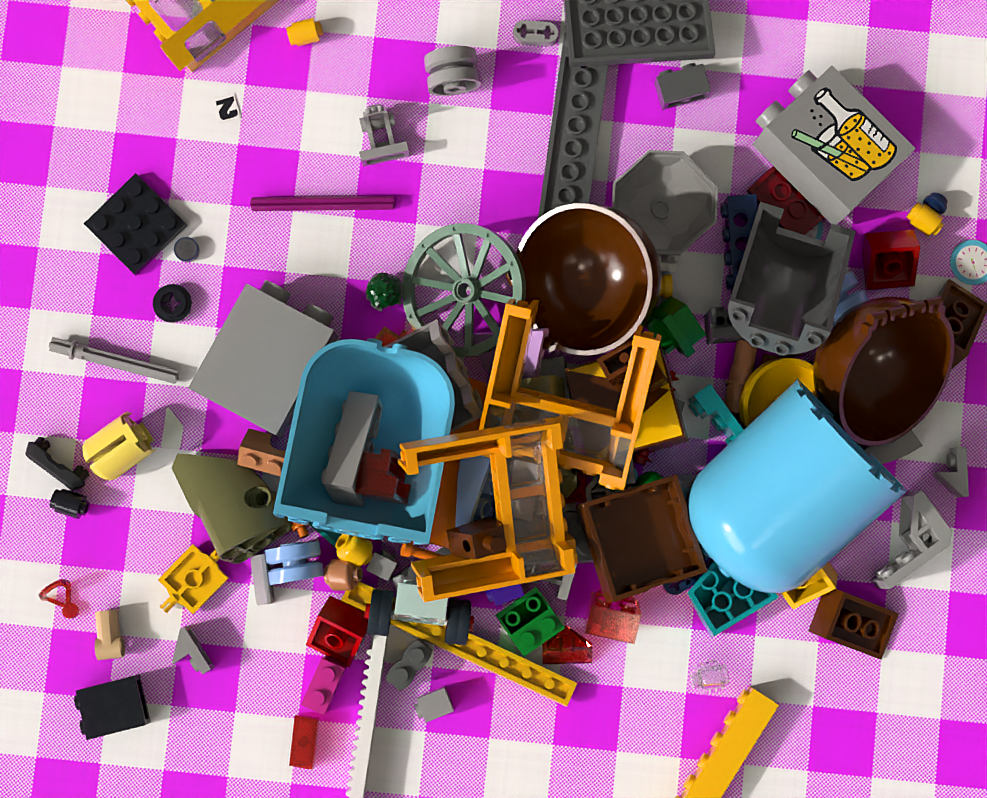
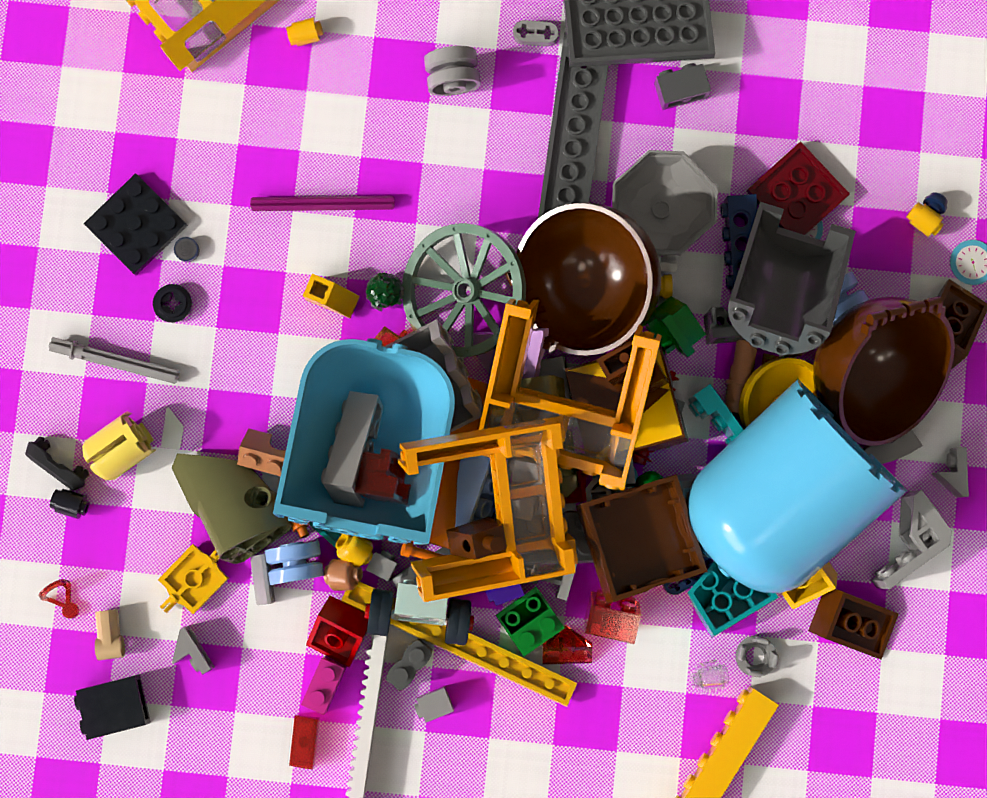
(227, 108): sticker -> none
(262, 356): light grey brick -> none
(330, 296): none -> yellow slope
(374, 119): light grey tile -> none
(770, 656): none -> light grey piece
(830, 143): light grey brick -> none
(890, 259): red slope -> none

